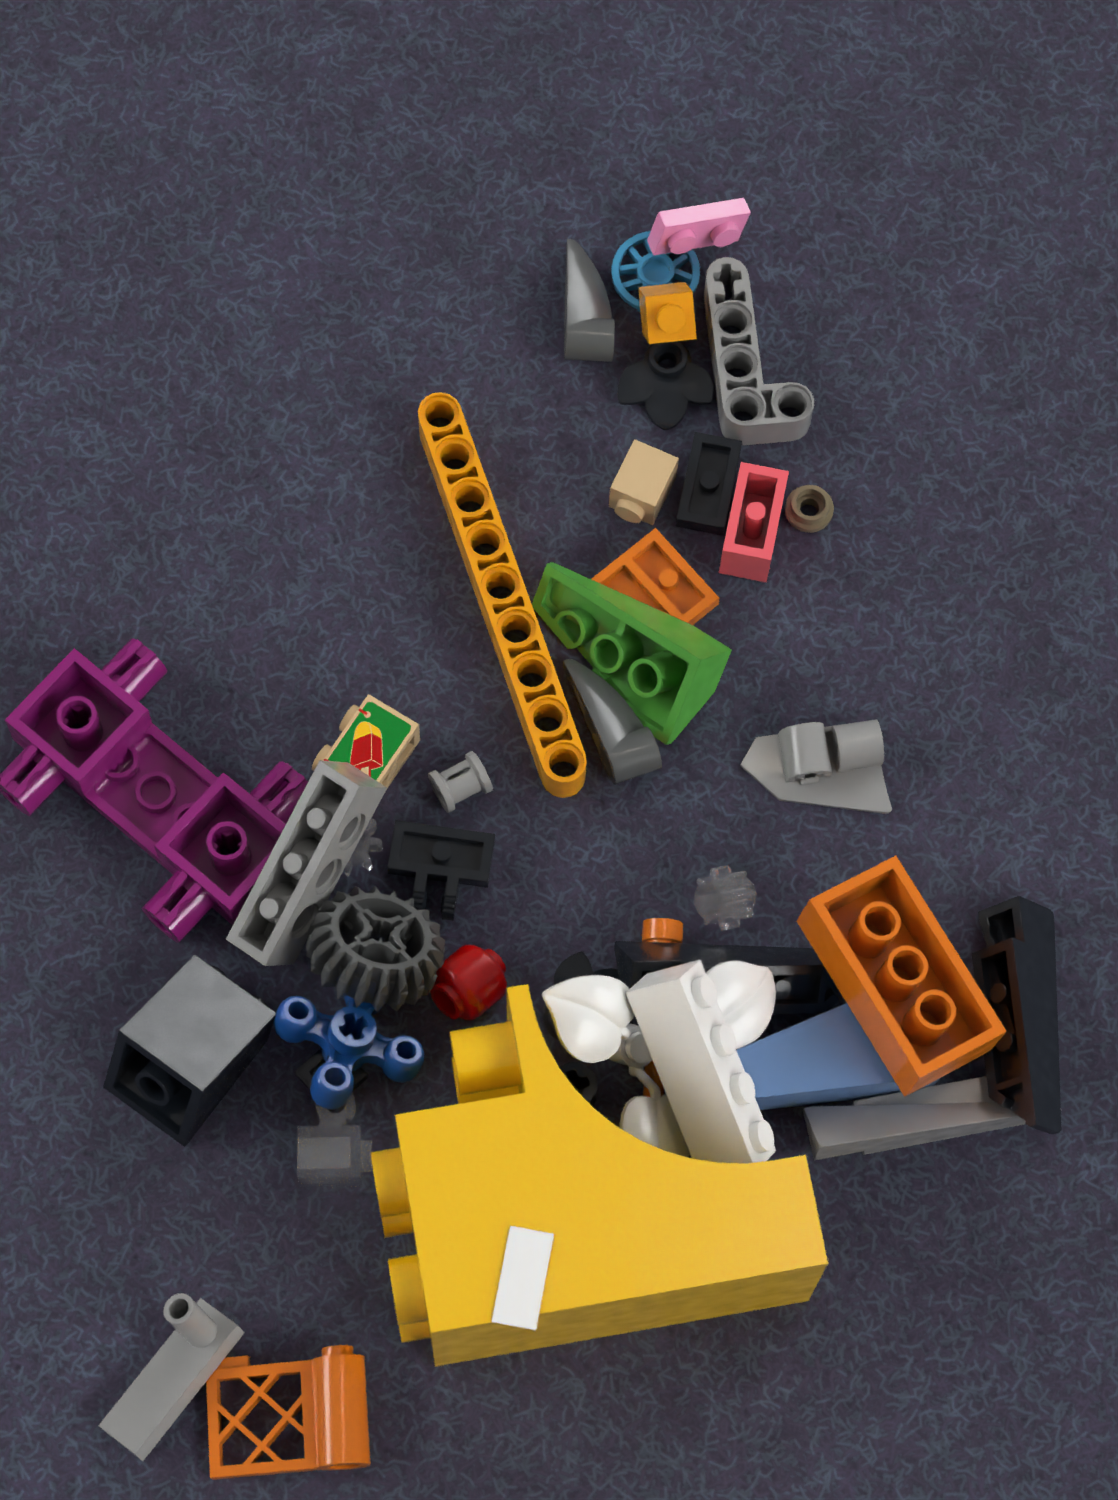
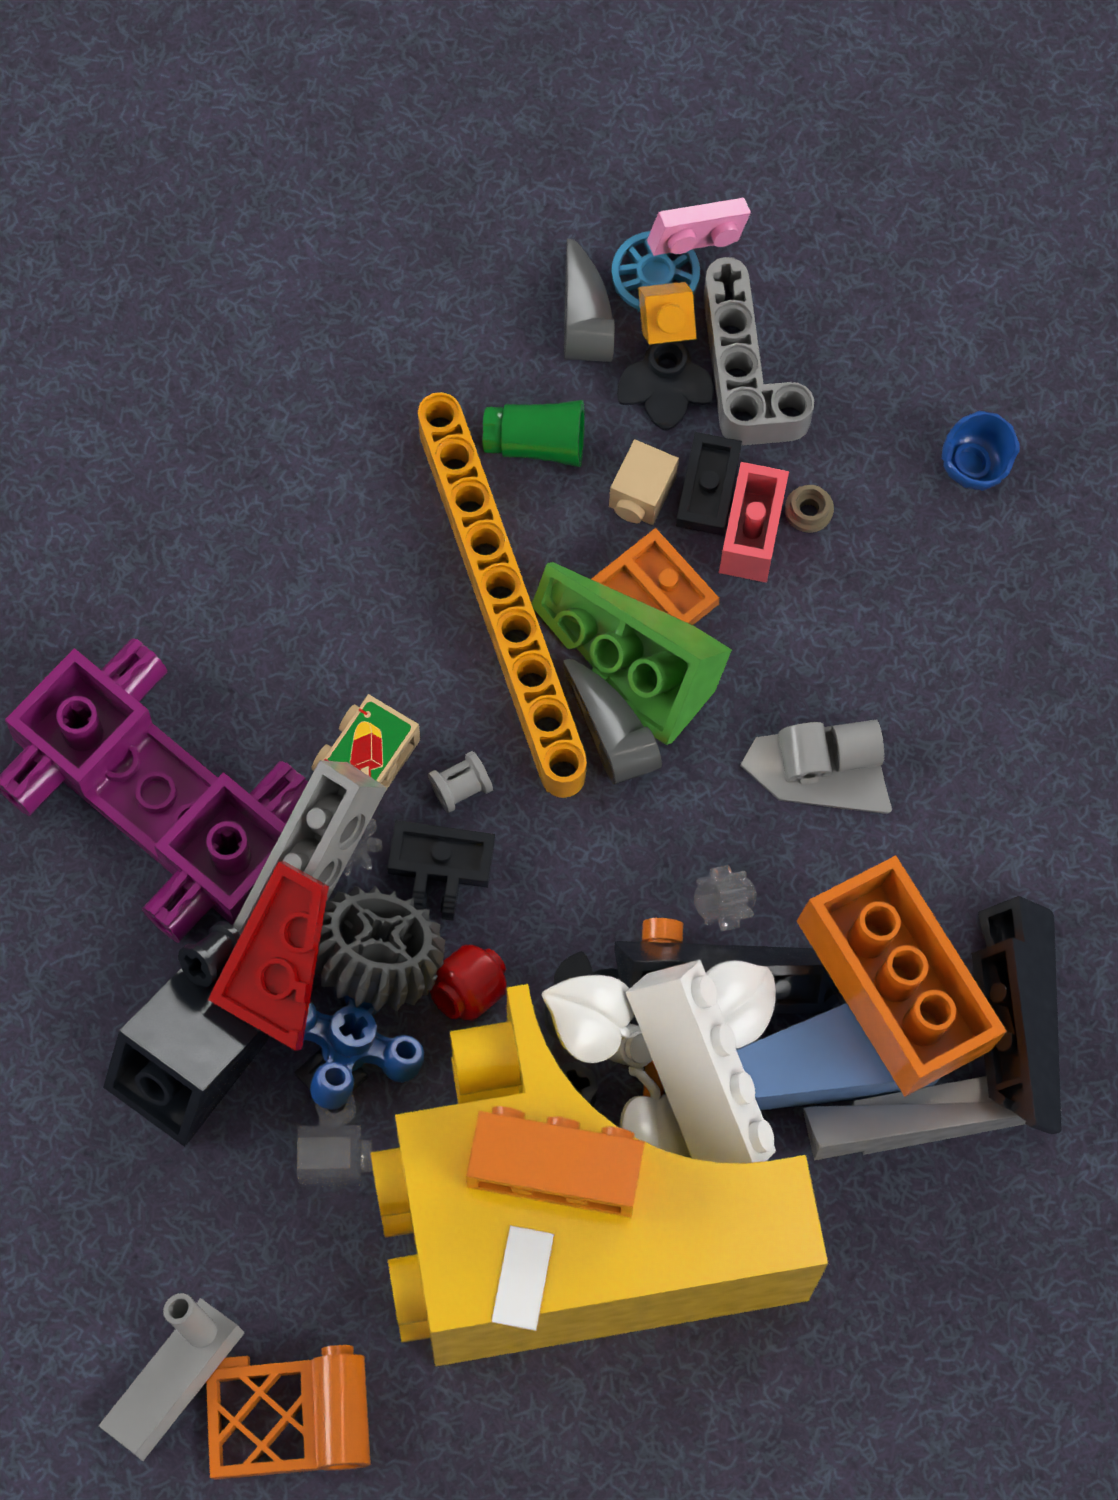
(210, 955): none -> black bush
(276, 957): none -> red wing
(536, 431): none -> green plant
(555, 1161): none -> orange brick
(980, 450): none -> blue hair

